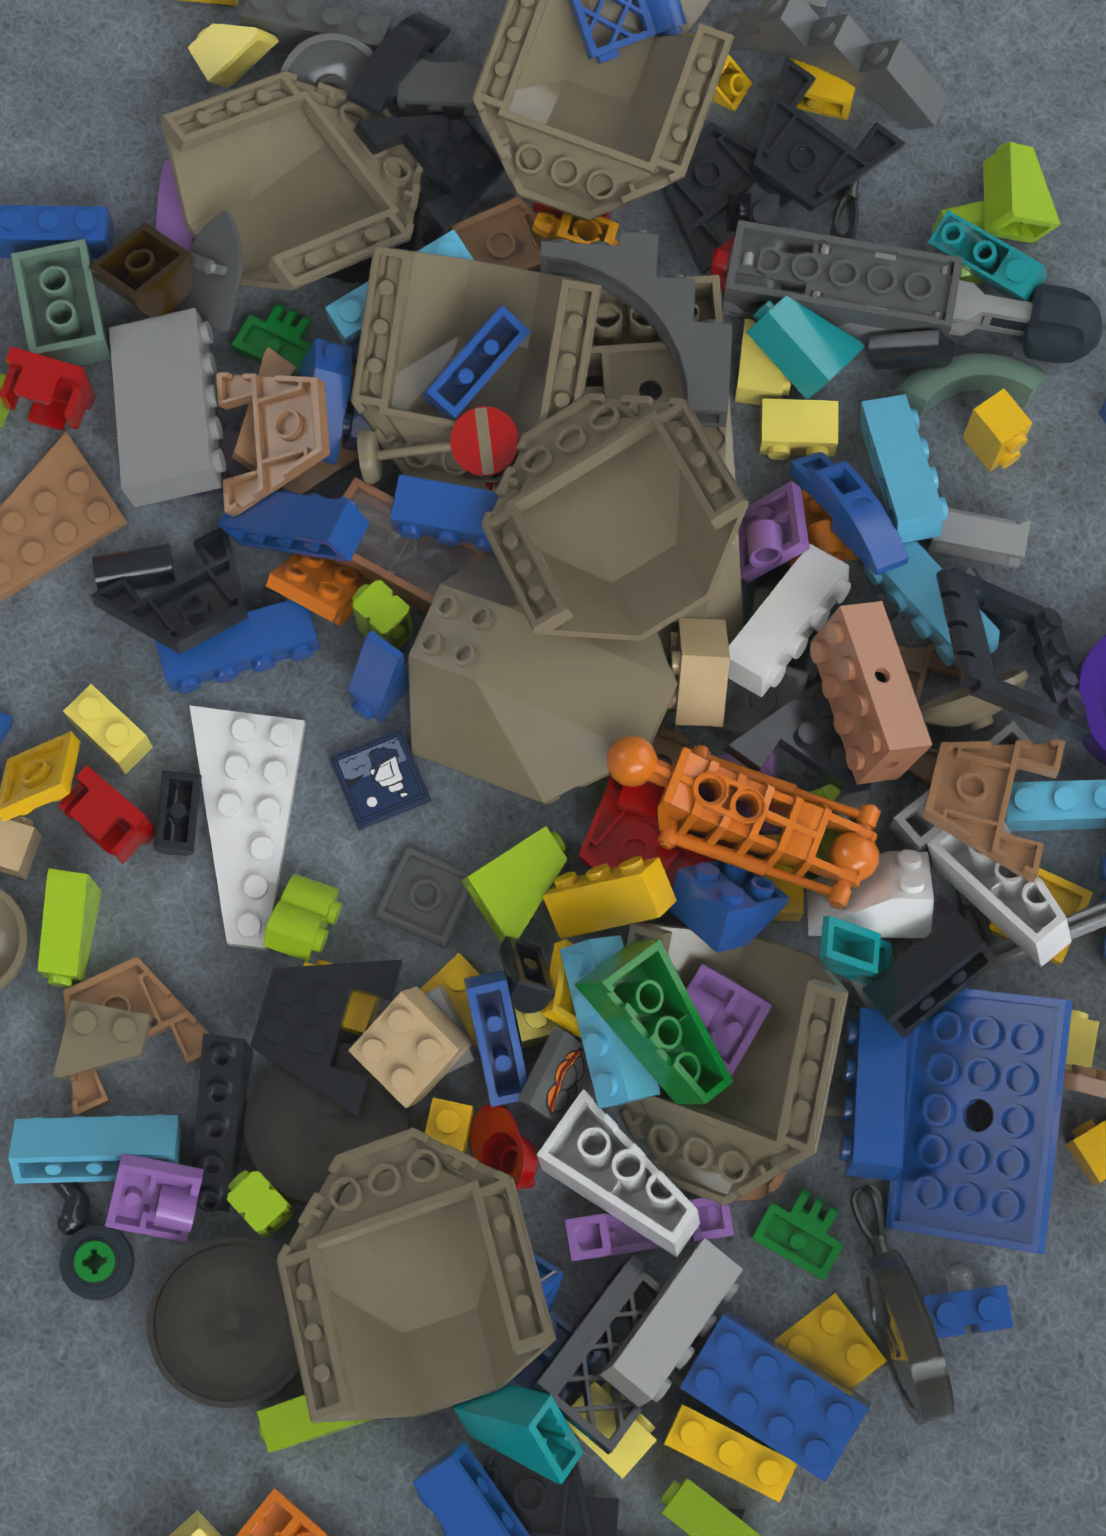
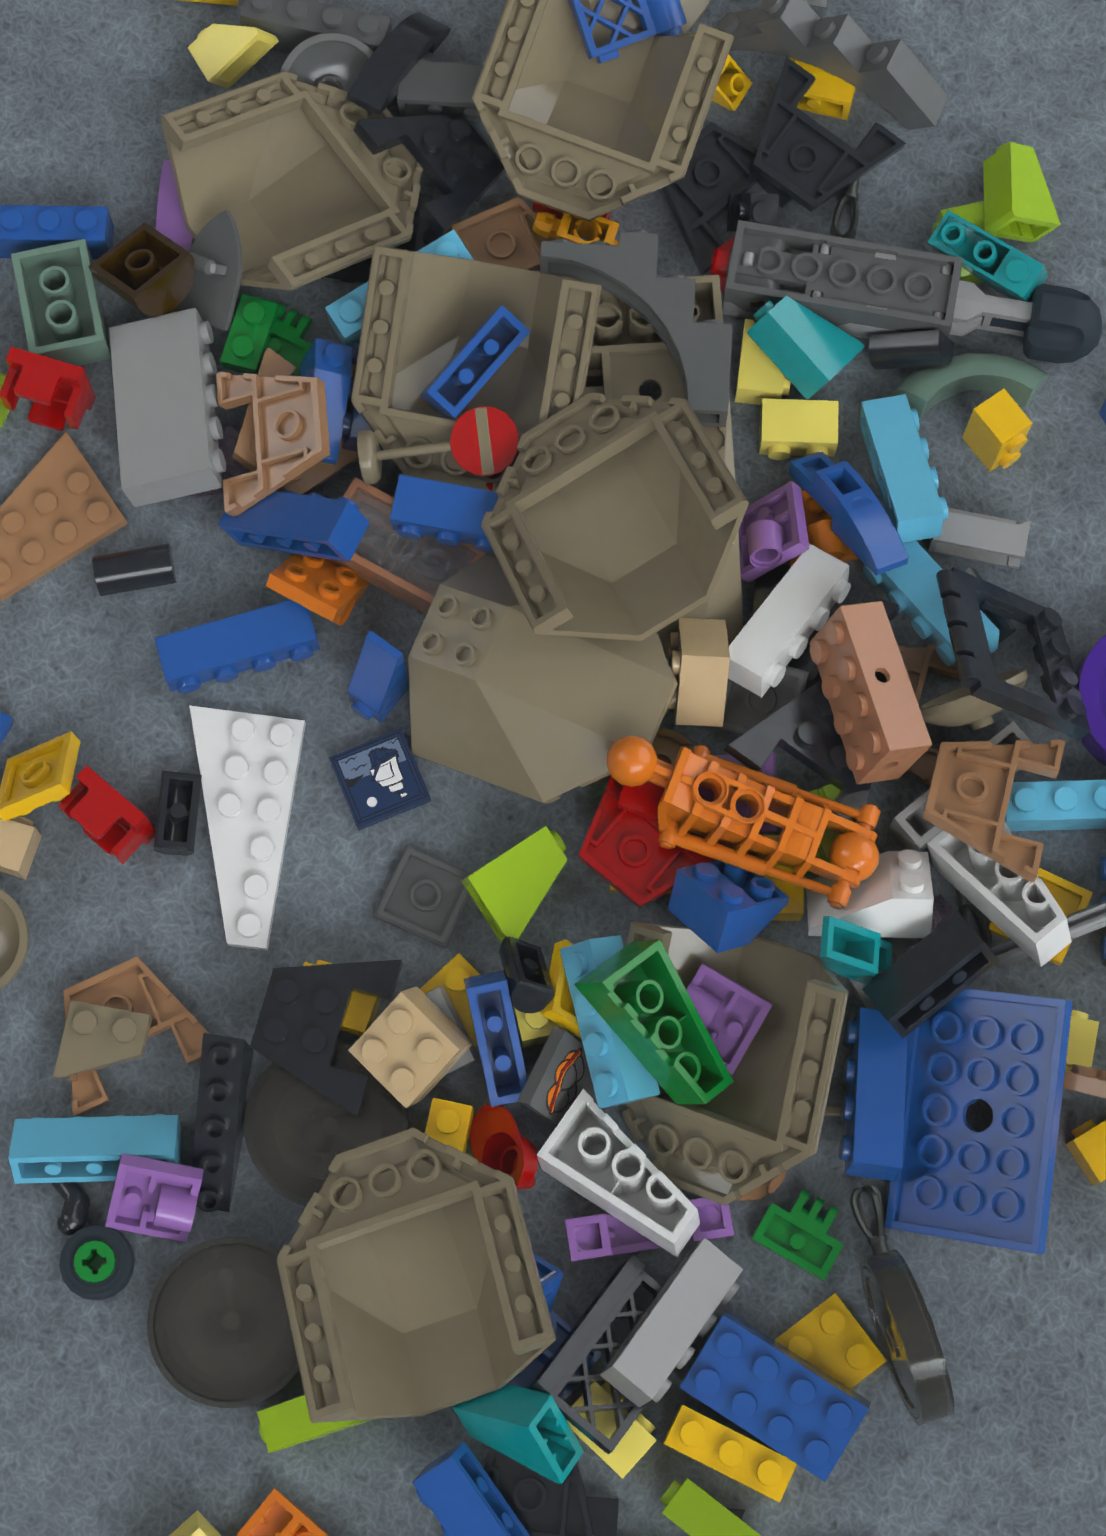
(67, 926): lime slope -> none
(108, 729): light yellow brick -> none
(189, 607): black wing -> none
(249, 334): none -> green plate
(259, 1203): lime brick -> none
(301, 918): lime brick -> none
(382, 613): lime brick -> none
(609, 896): yellow brick -> none
(964, 1306): blue piece -> none

